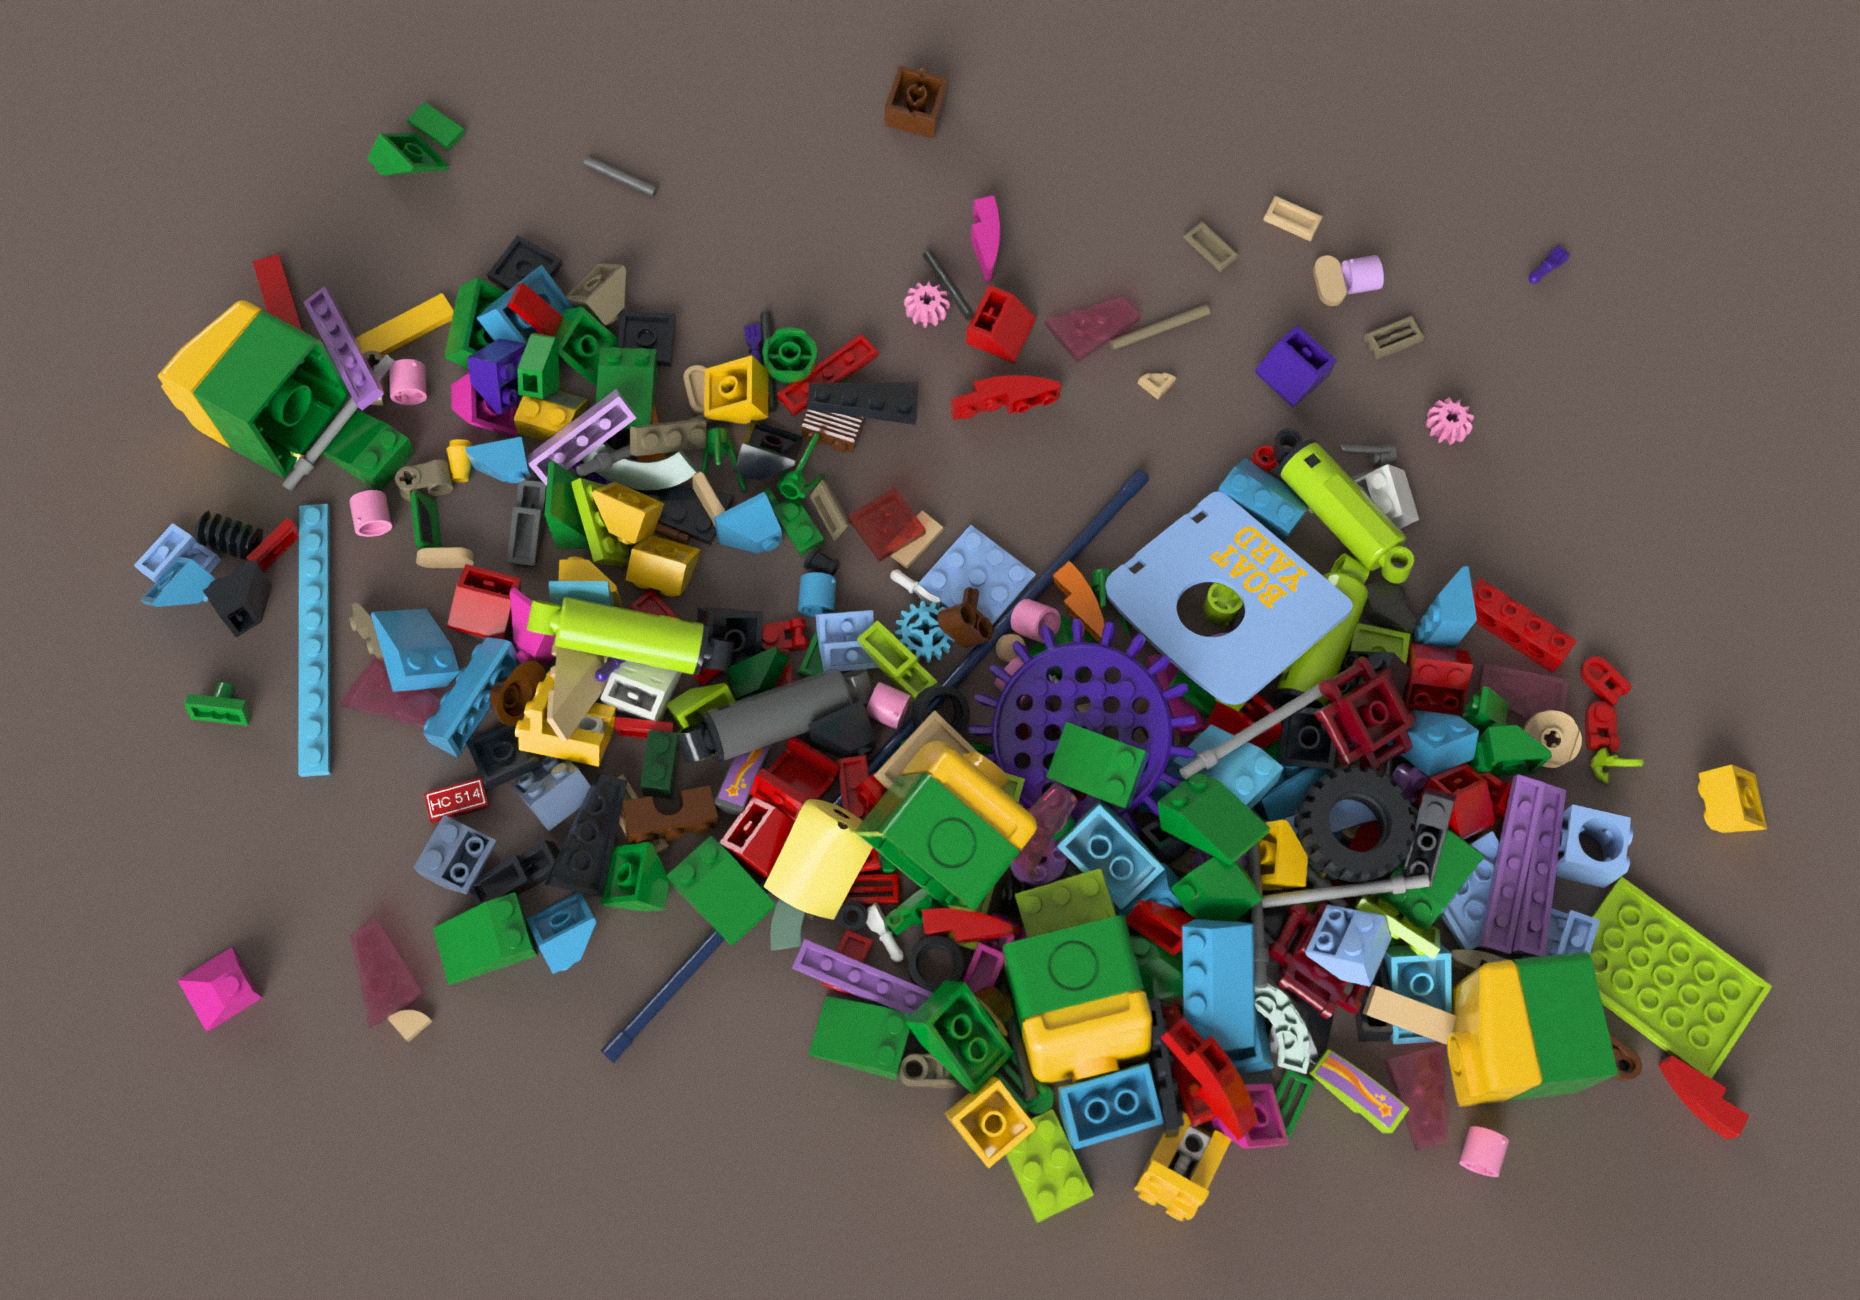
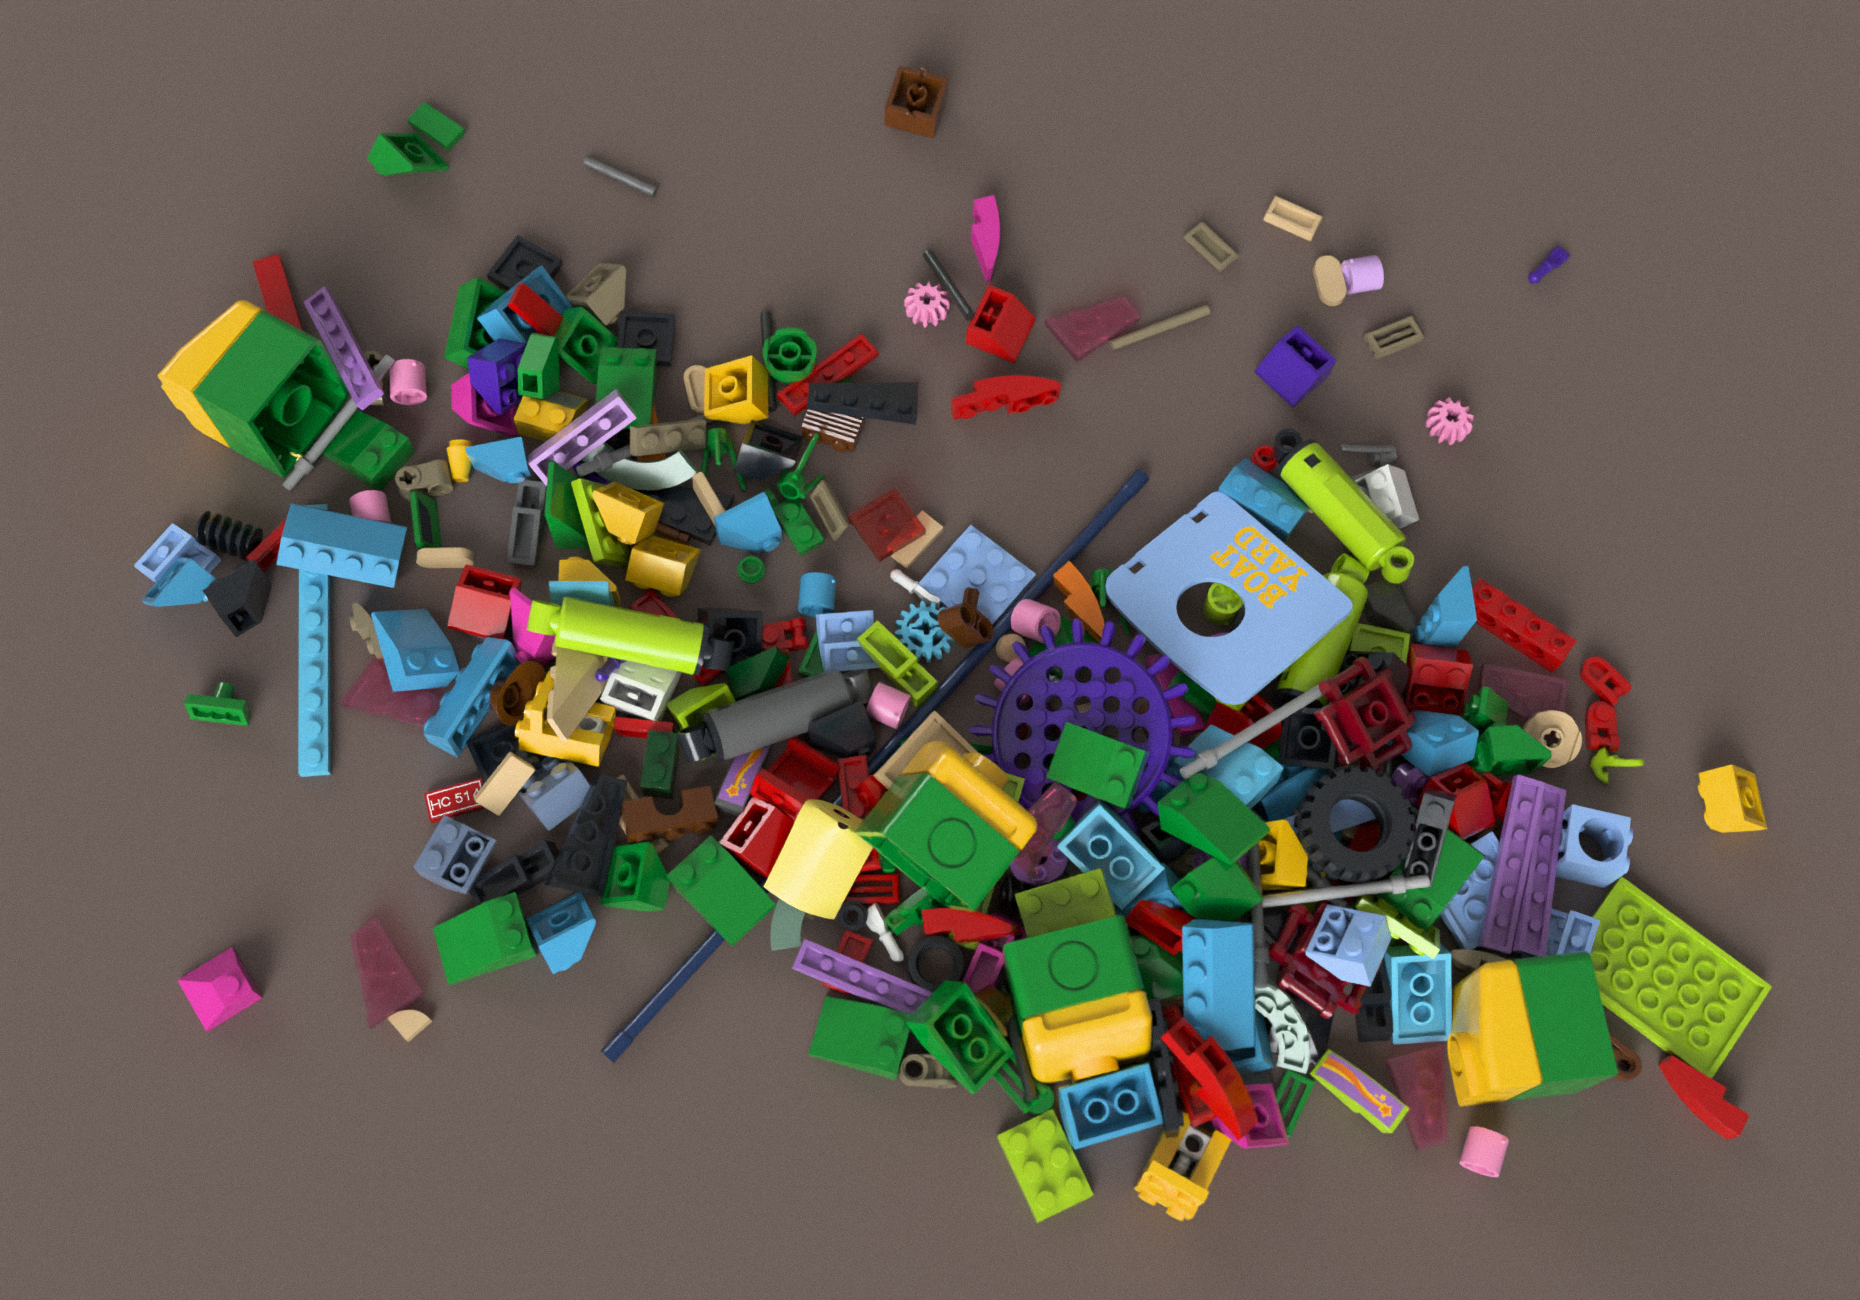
(342, 545): none -> dark azure slope
(407, 326): yellow tile -> none
(504, 783): none -> tan tile
(751, 569): none -> green plate
(754, 340): dark purple piece -> none
(821, 563): black bush -> none
(959, 702): black tyre -> none
(990, 1121): yellow slope -> none
(1156, 383): tan tile -> none
(1409, 1014): tan tile -> none

